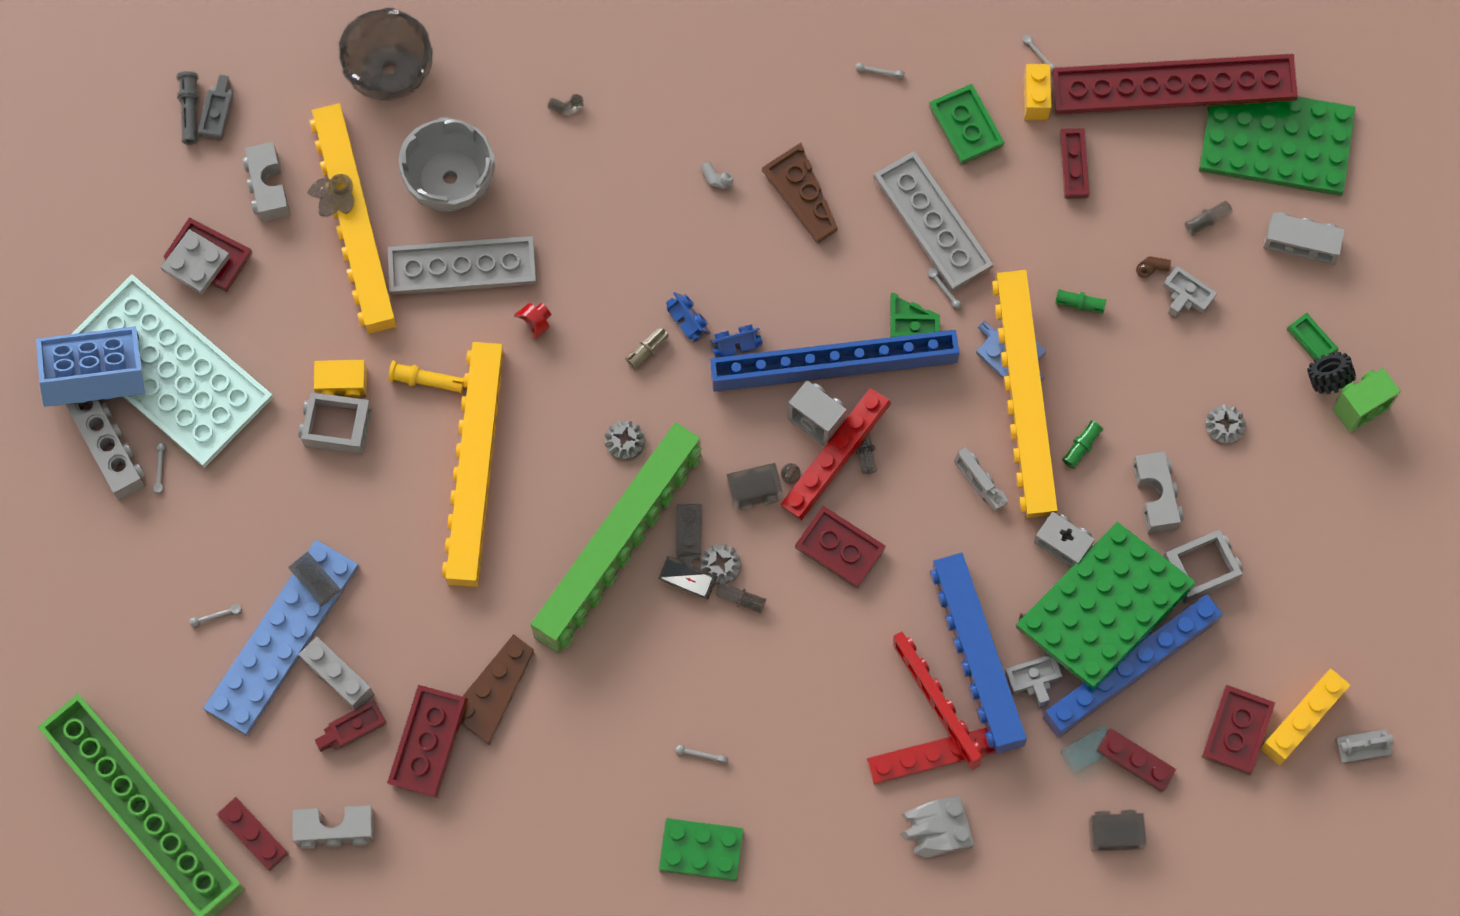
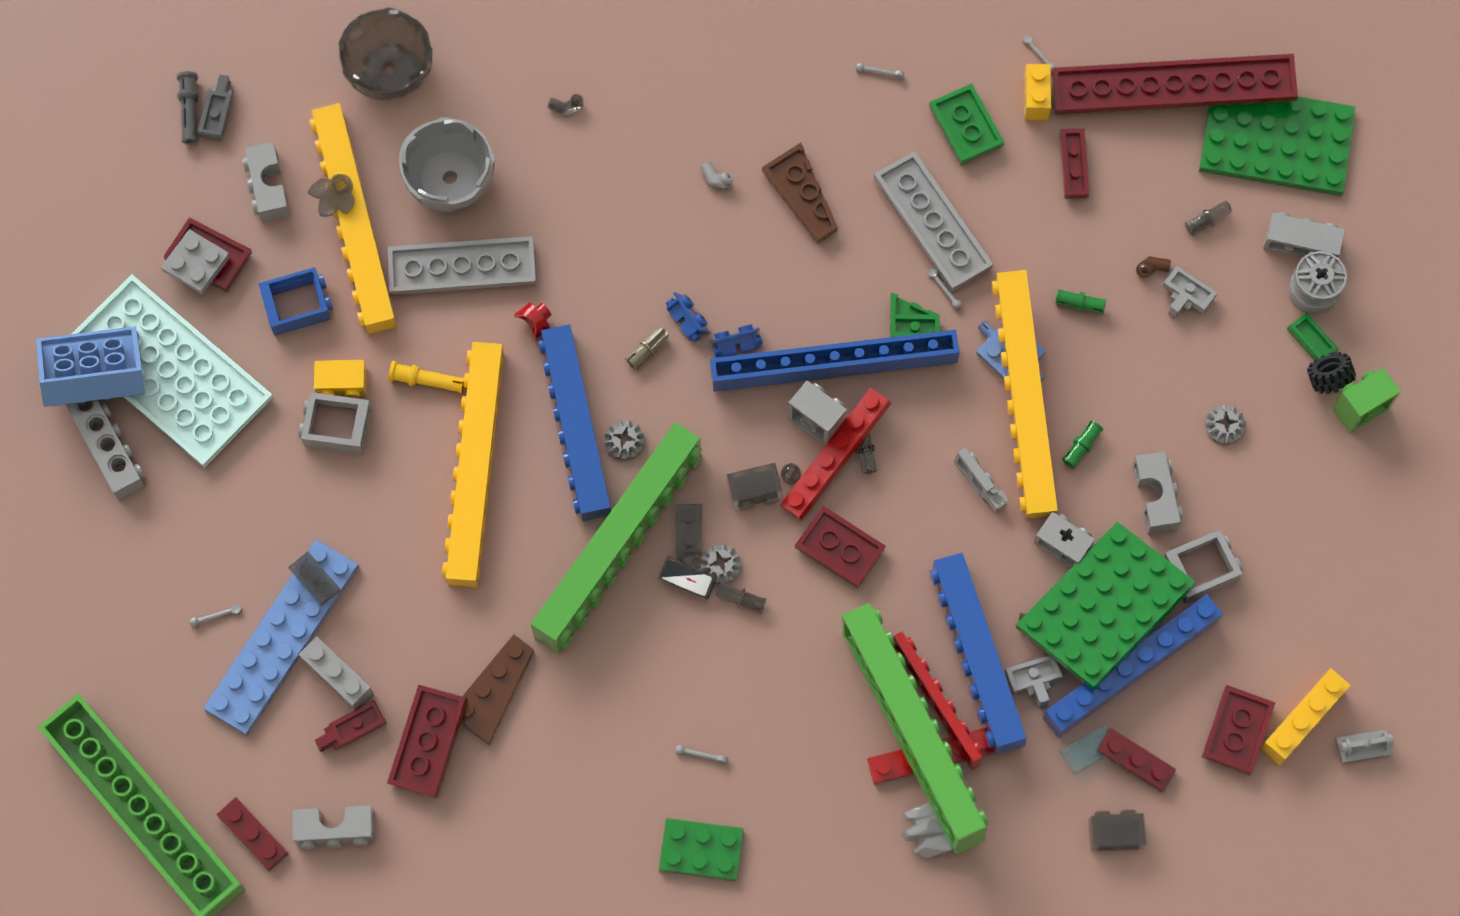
(158, 487): light grey hinge -> none
(289, 283): none -> blue window
(576, 423): none -> blue brick
(914, 729): none -> bright green brick
(1316, 294): none -> light grey wheel

